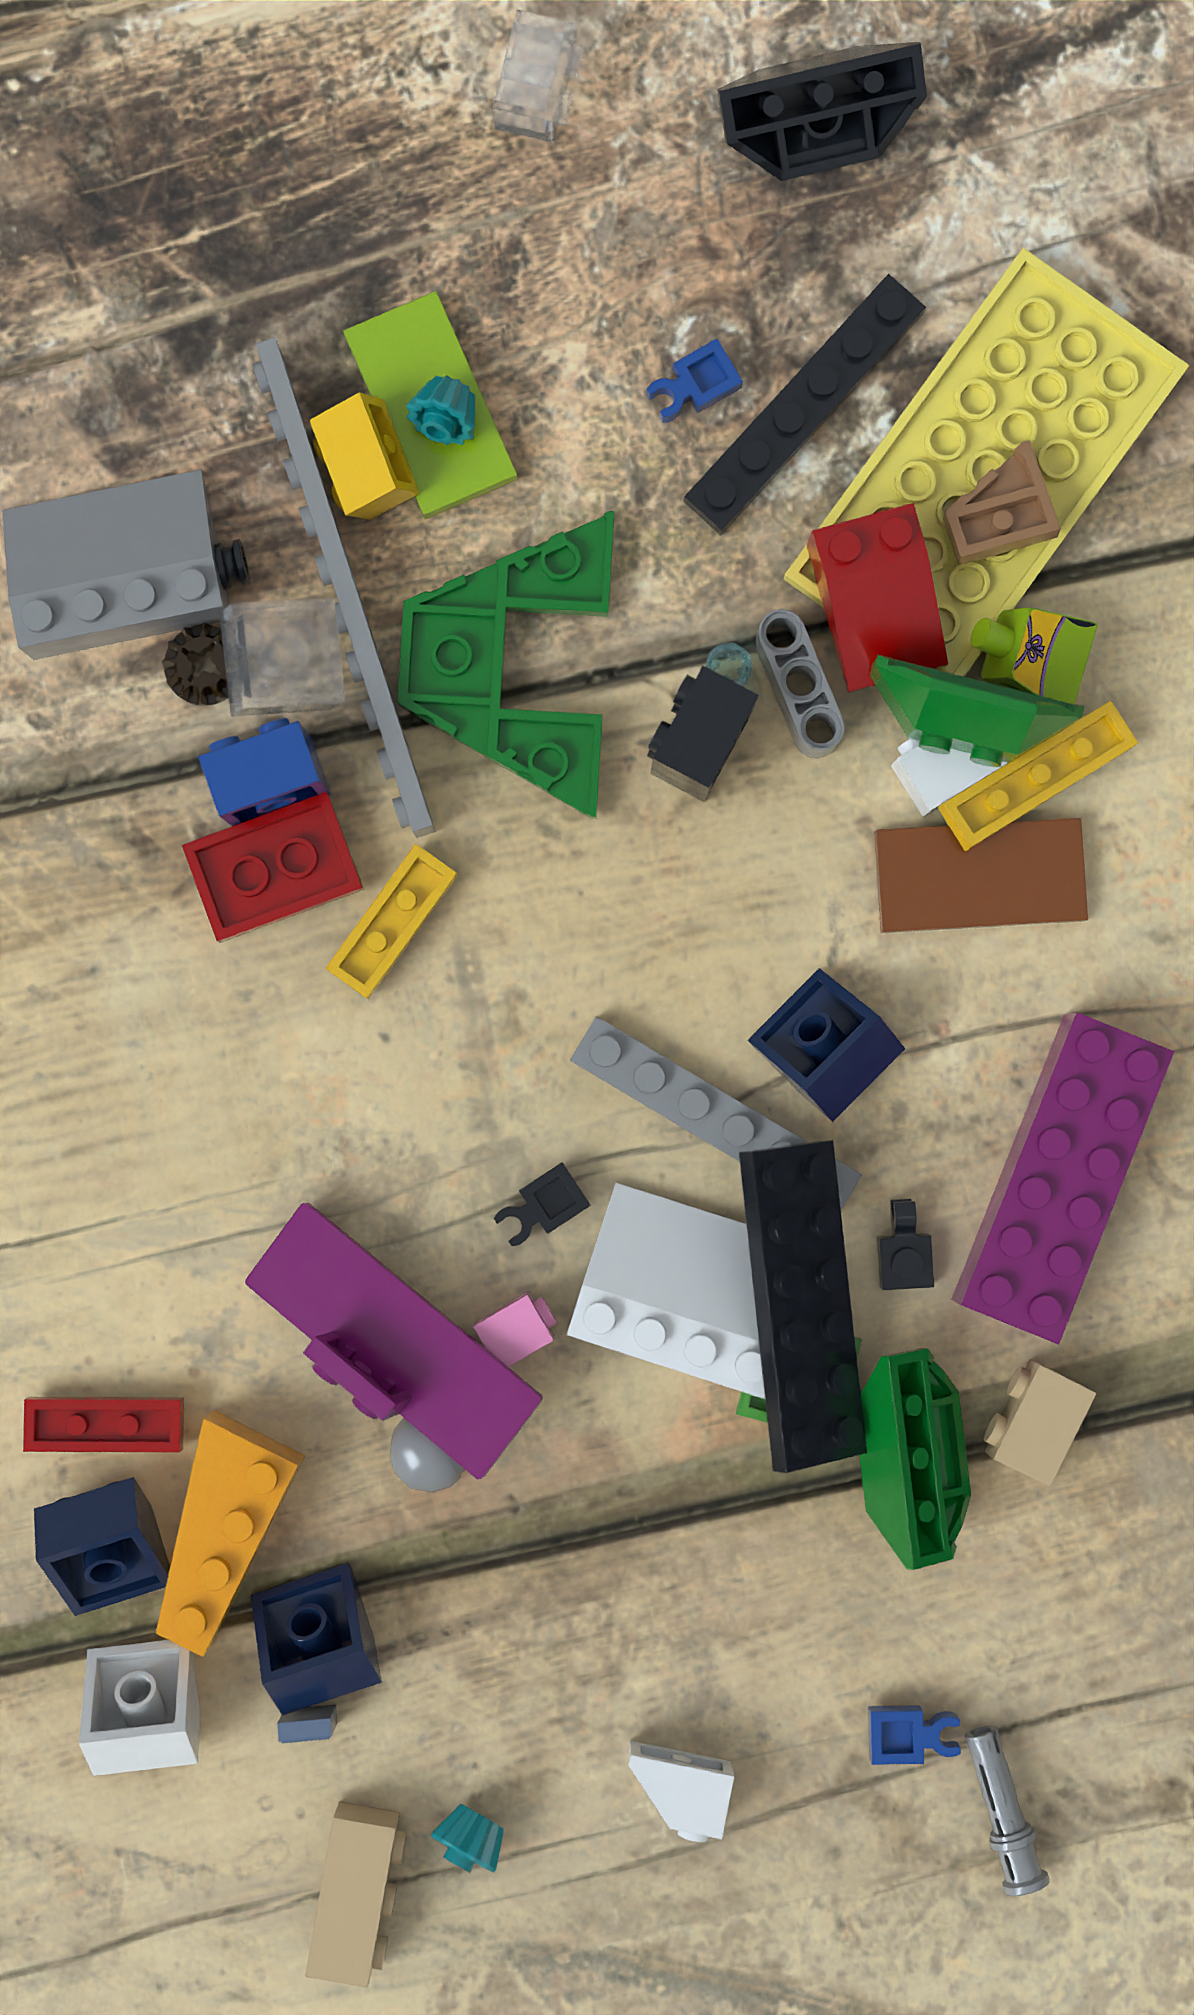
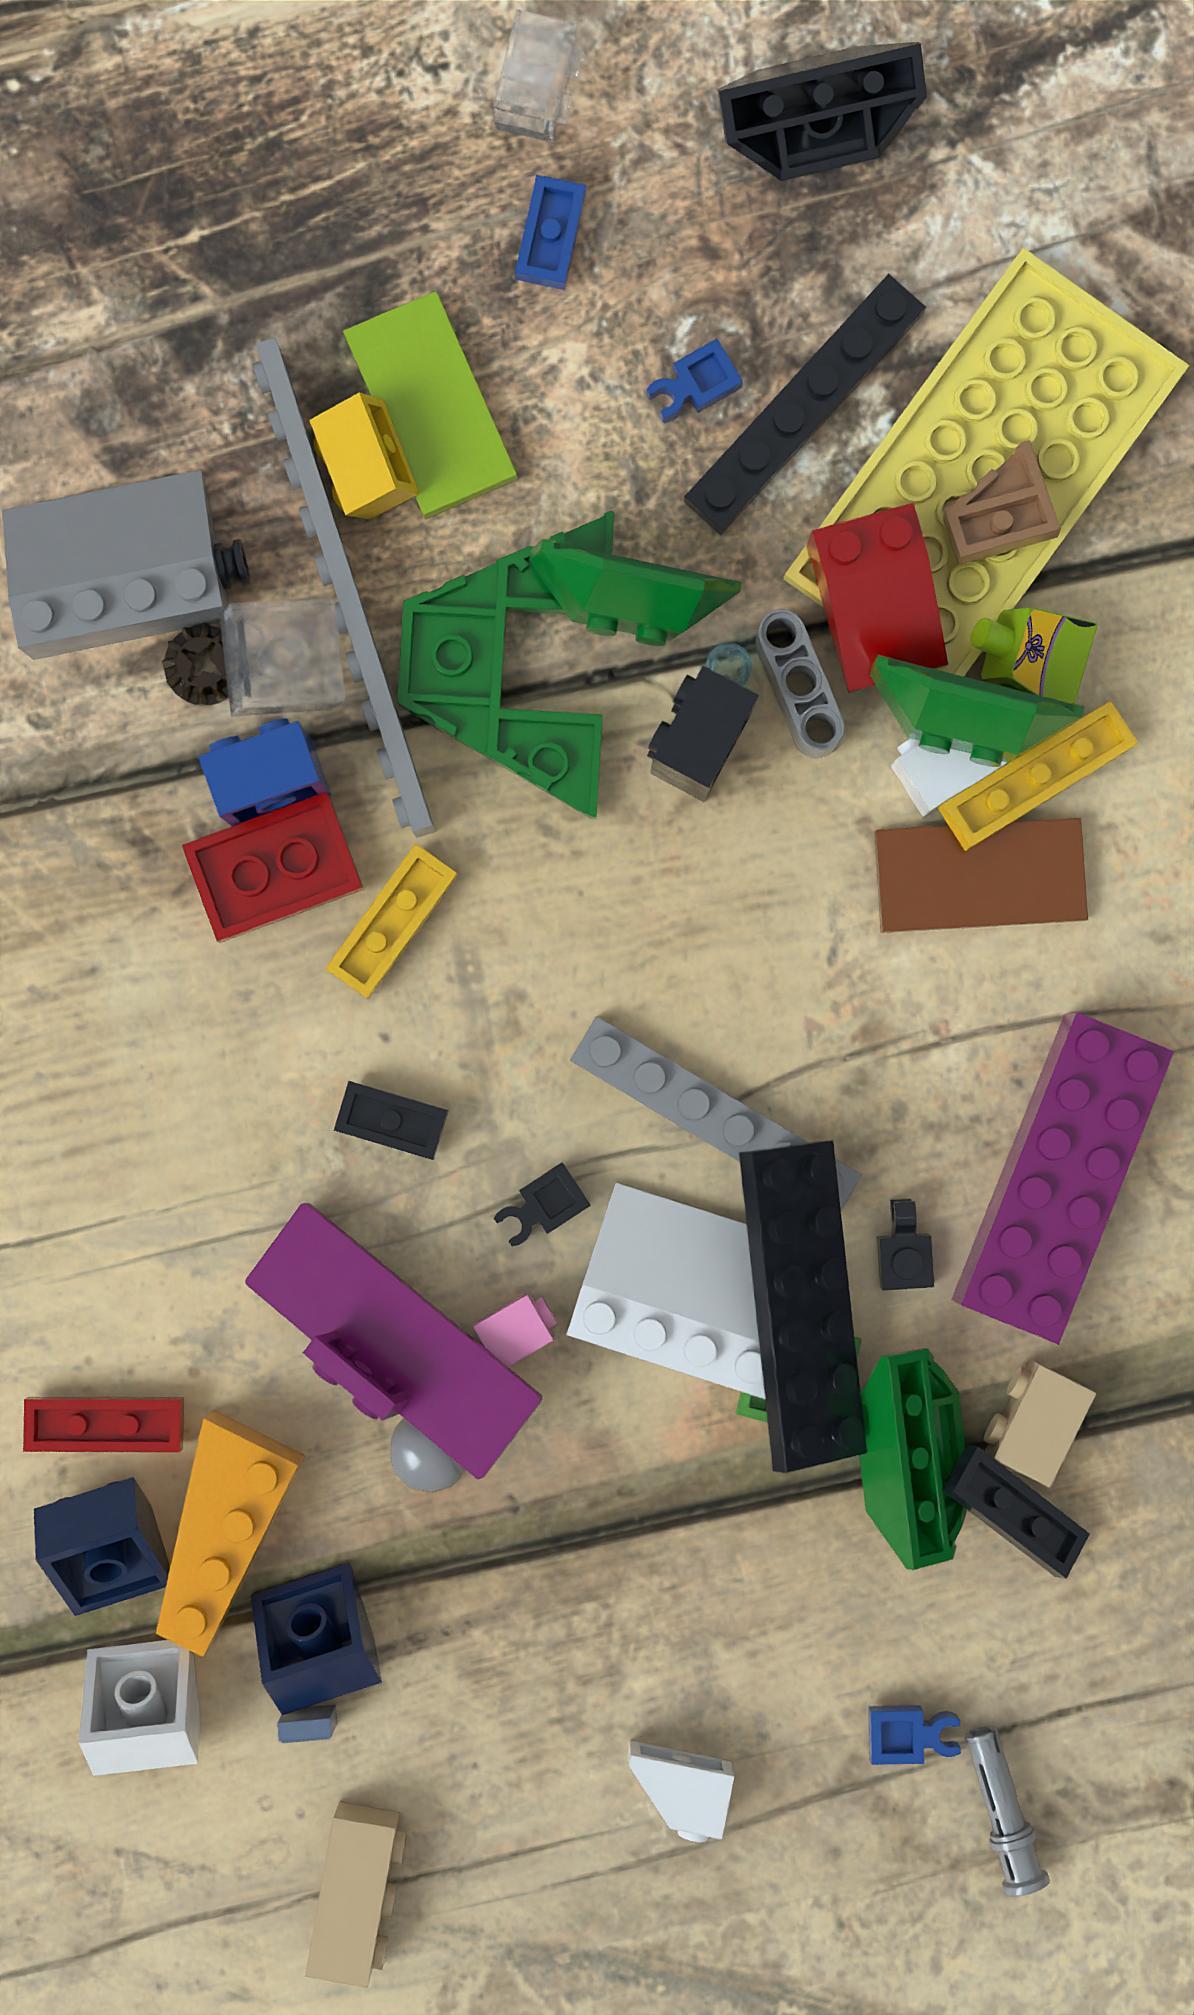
(391, 1120): none -> black plate
(444, 411): teal piece -> none
(470, 1839): teal piece -> none
(550, 232): none -> blue plate
(628, 593): none -> green wedge
(827, 1044): dark blue slope -> none
(1016, 1511): none -> black plate

